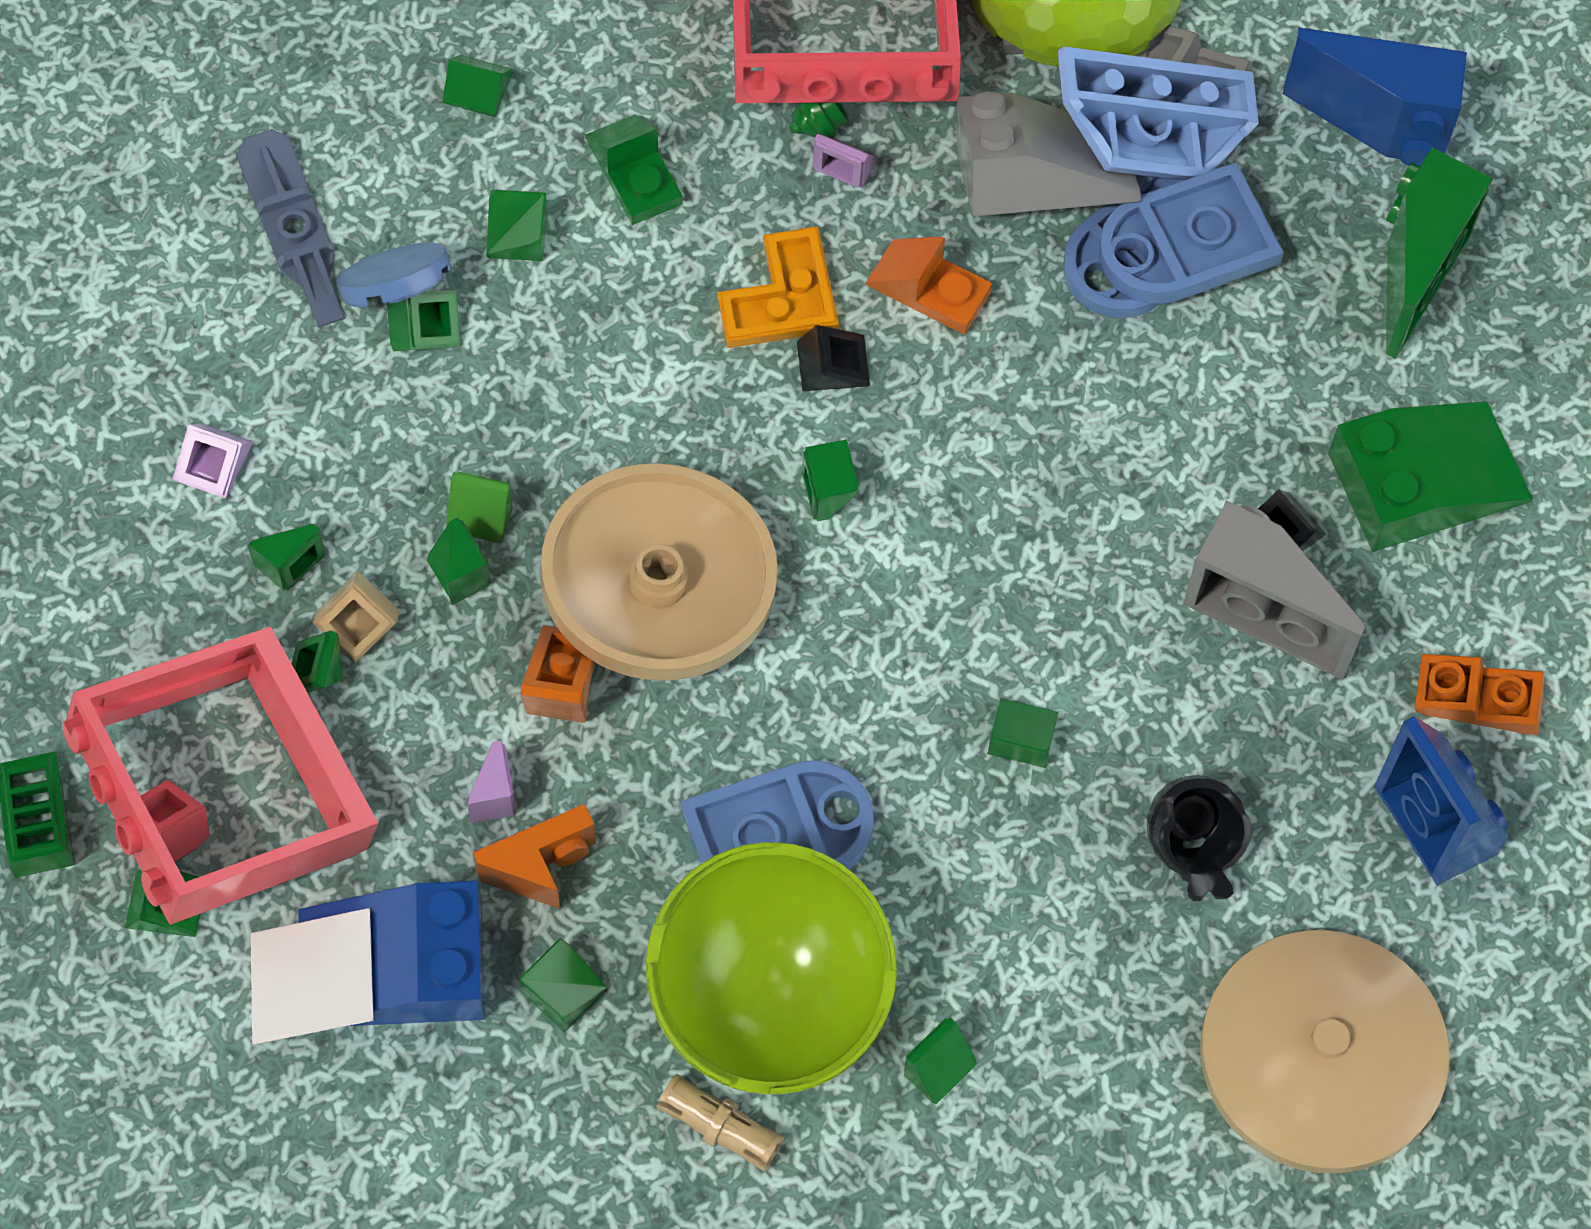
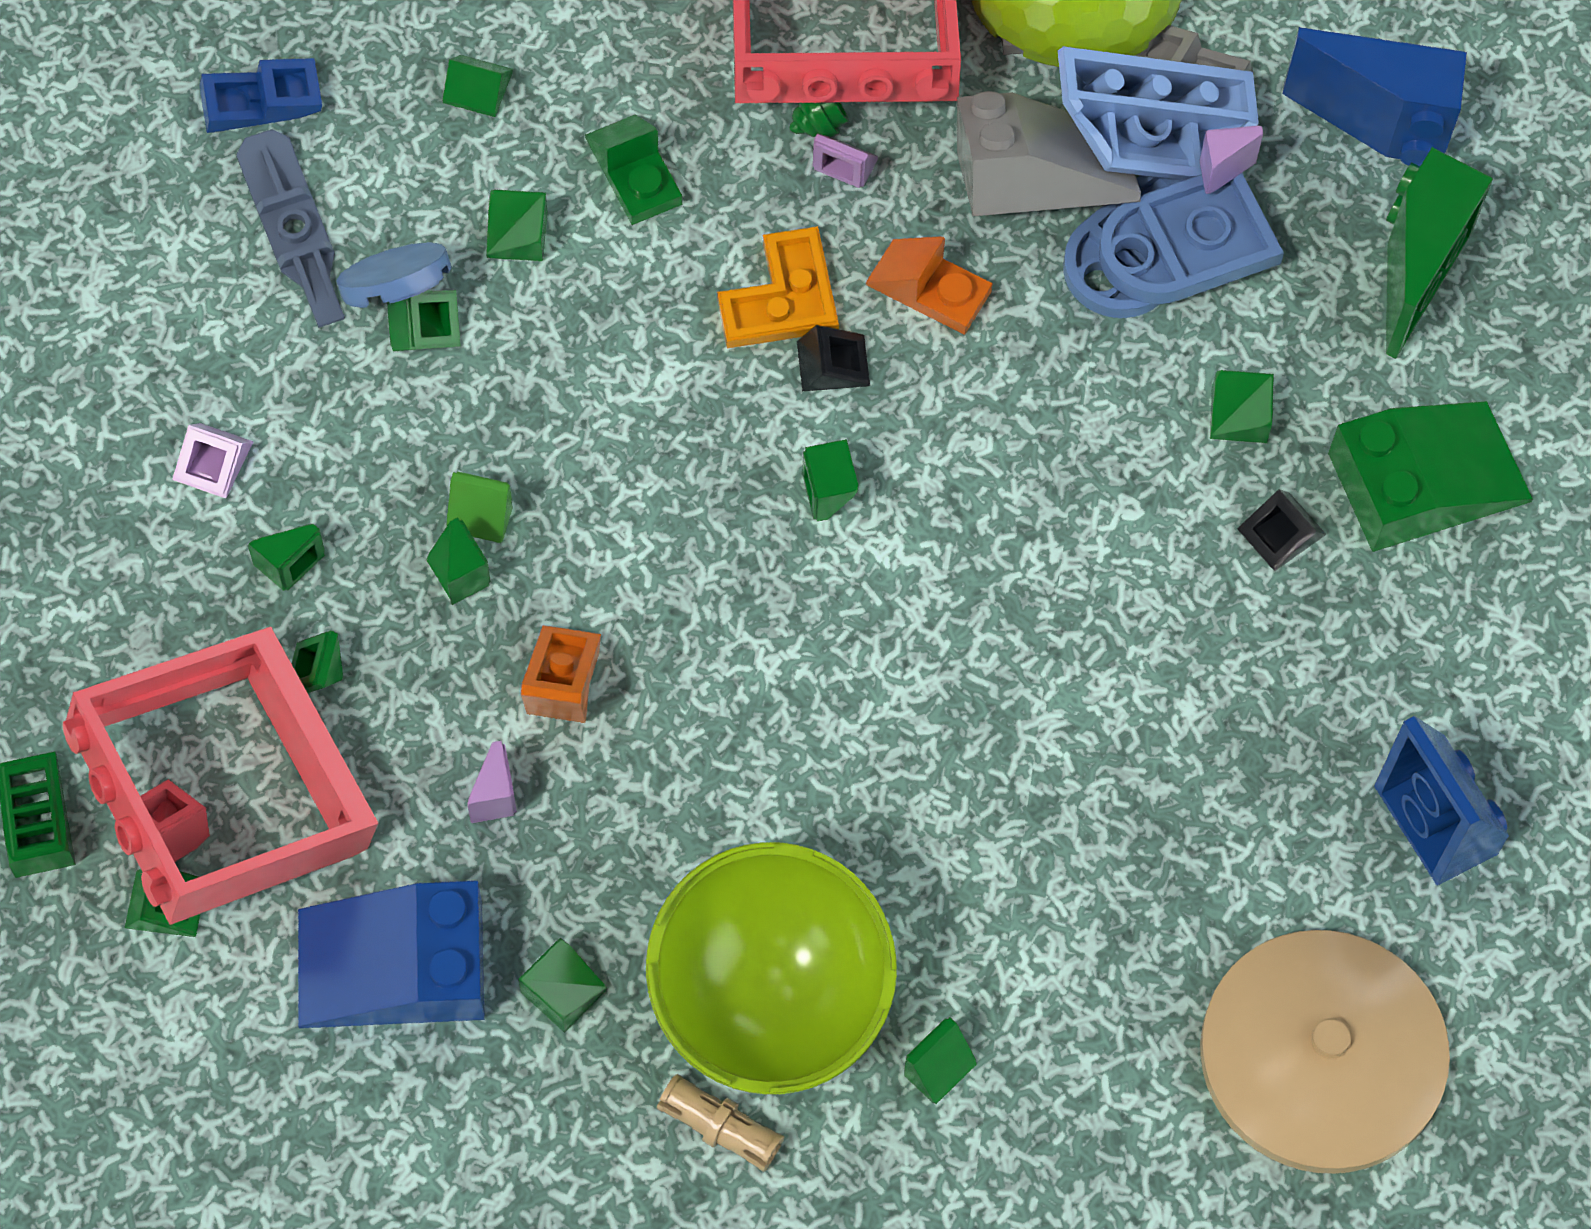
(272, 94): none -> blue slope
(311, 976): white sticker -> none
(358, 615): tan slope -> none
(521, 859): orange slope -> none
(658, 571): tan dish -> none
(782, 810): medium blue tile -> none
(1022, 732): green slope -> none
(1192, 810): black hat -> none
(1228, 154): none -> lavender slope
(1241, 406): none -> green slope
(1270, 590): light grey slope -> none
(1489, 697): orange slope -> none

